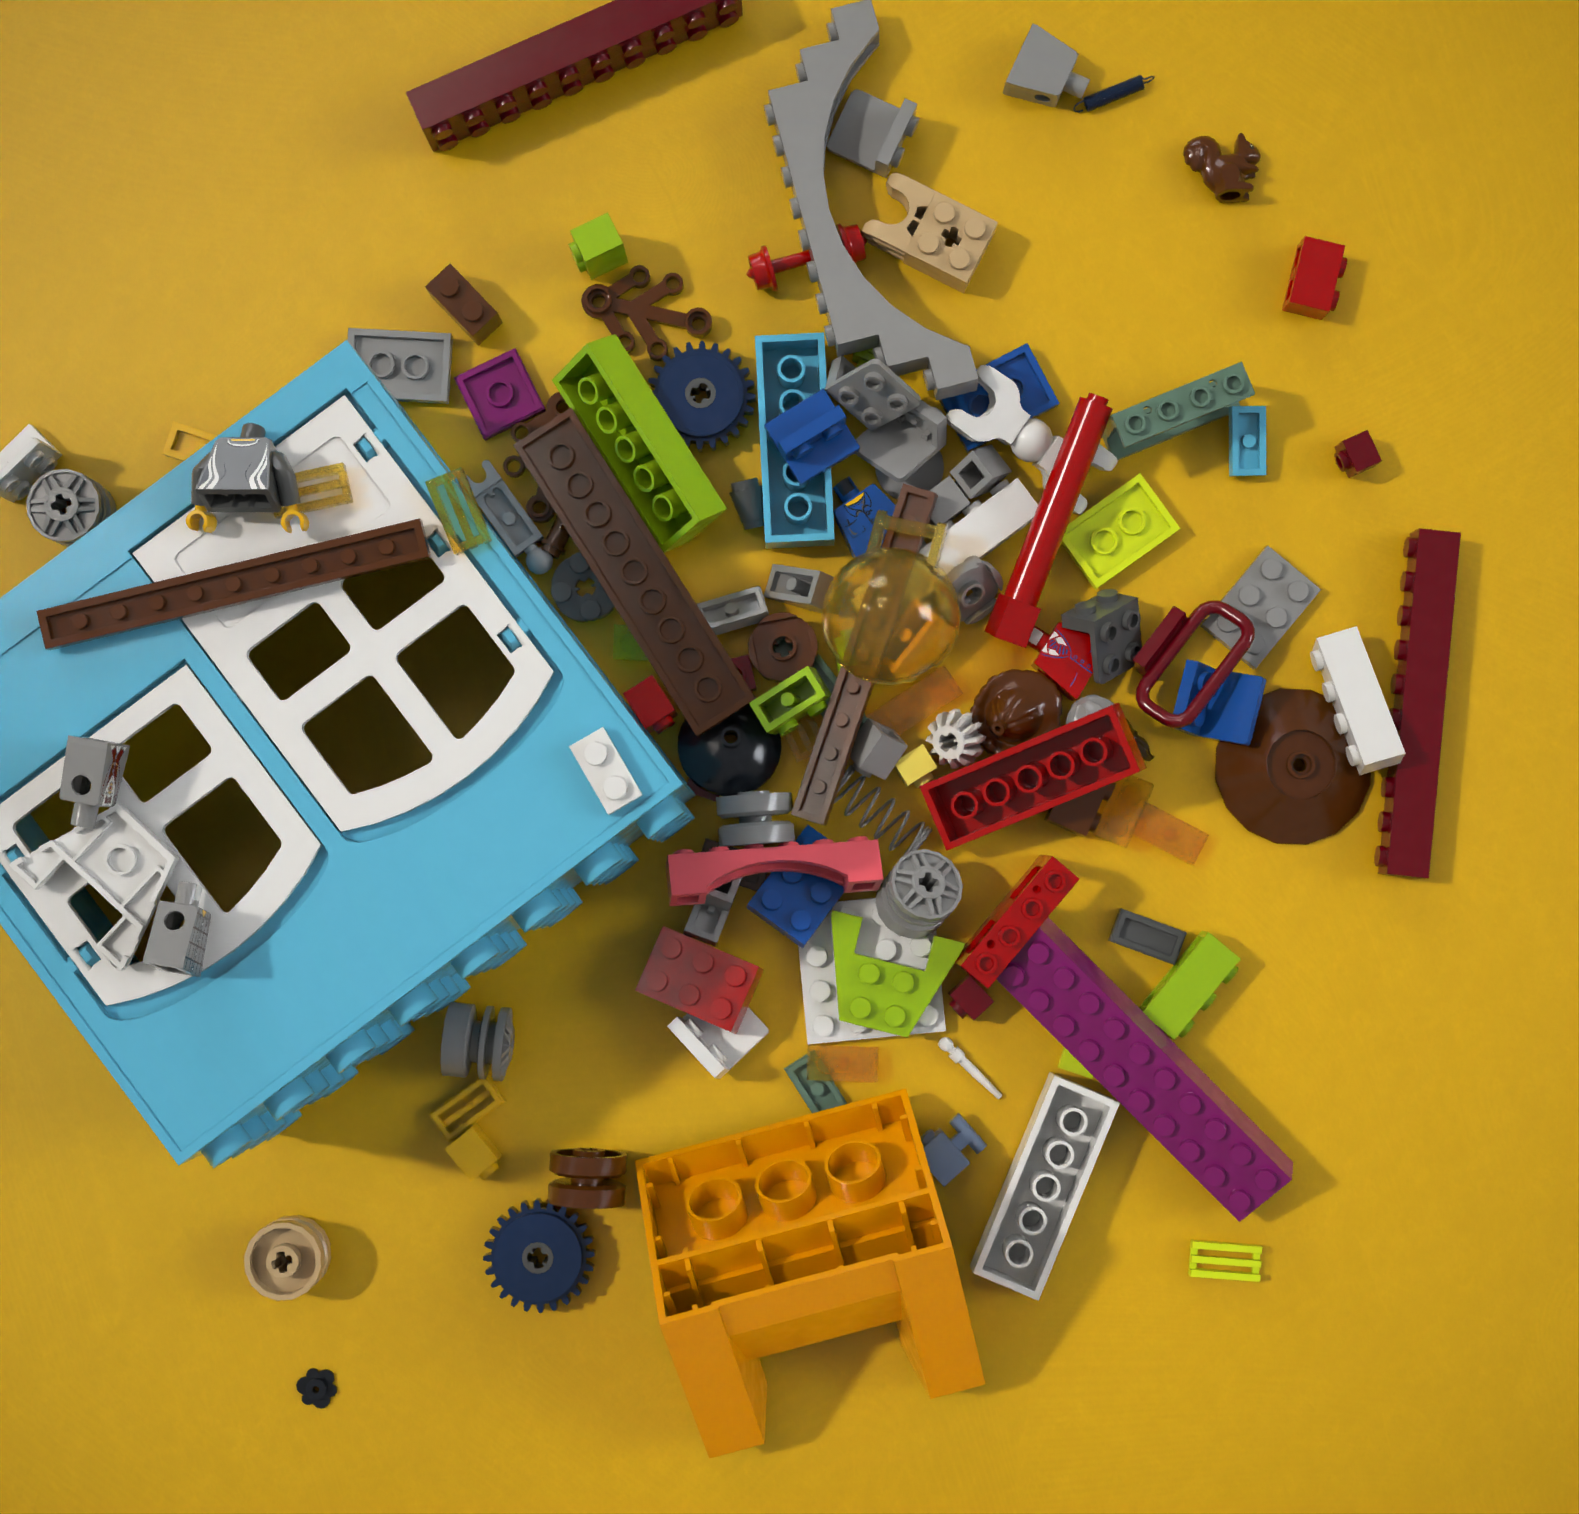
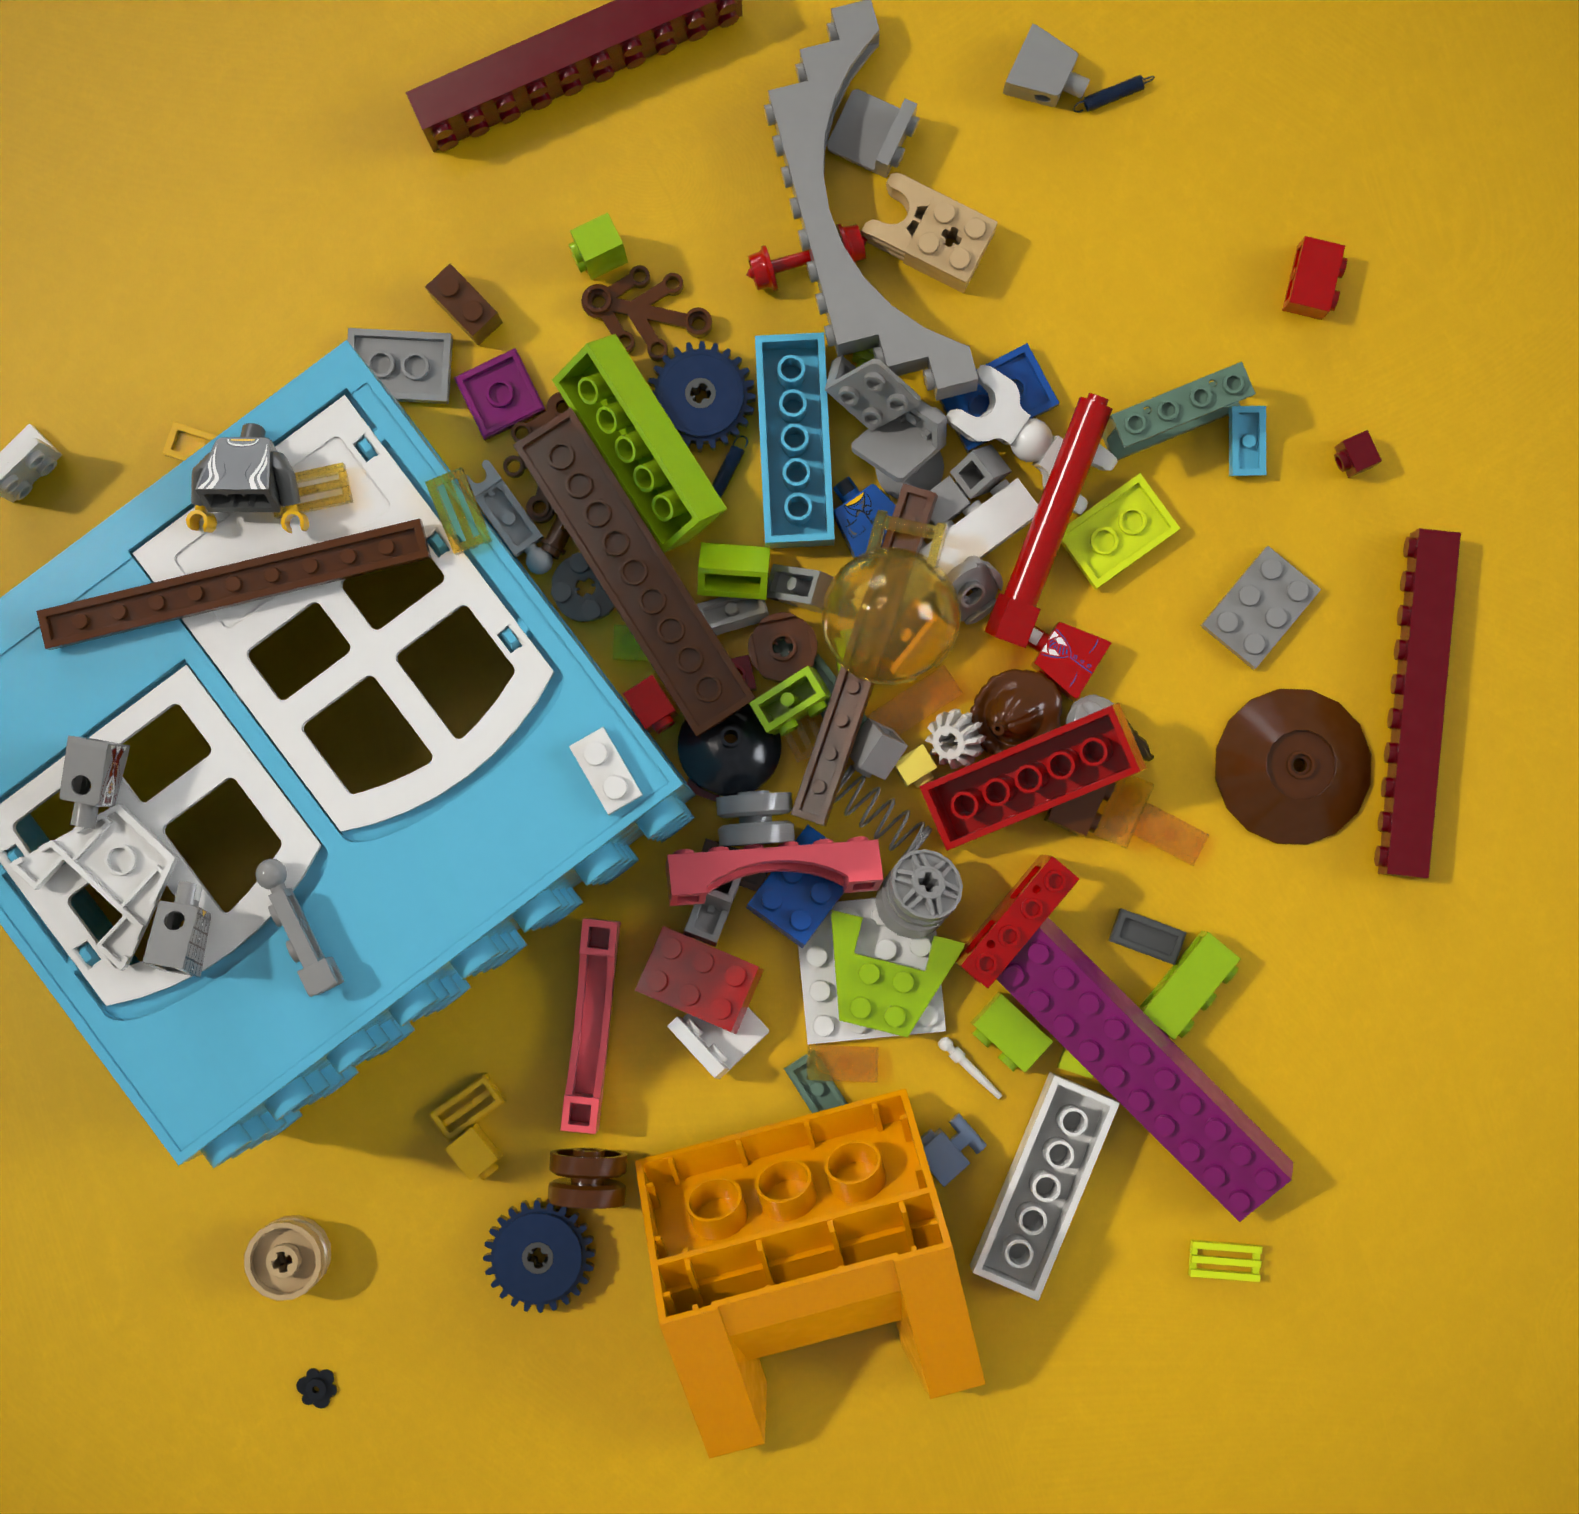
(88, 506): light grey wheel -> none
(318, 972): none -> light grey plate
(476, 1041): light grey wheel -> none
(591, 1026): none -> coral arch
(728, 468): none -> dark blue piece
(733, 571): none -> lime piece
(748, 502): dark grey cone -> none
(812, 436): blue bracket -> none
(969, 998): dark red plate -> none
(1011, 1033): none -> lime piece
(1113, 631): dark grey bracket -> none
(1167, 643): dark red bar -> none
(1224, 173): reddish brown animal -> none
(1230, 712): blue bracket -> none
(1357, 701): white brick -> none

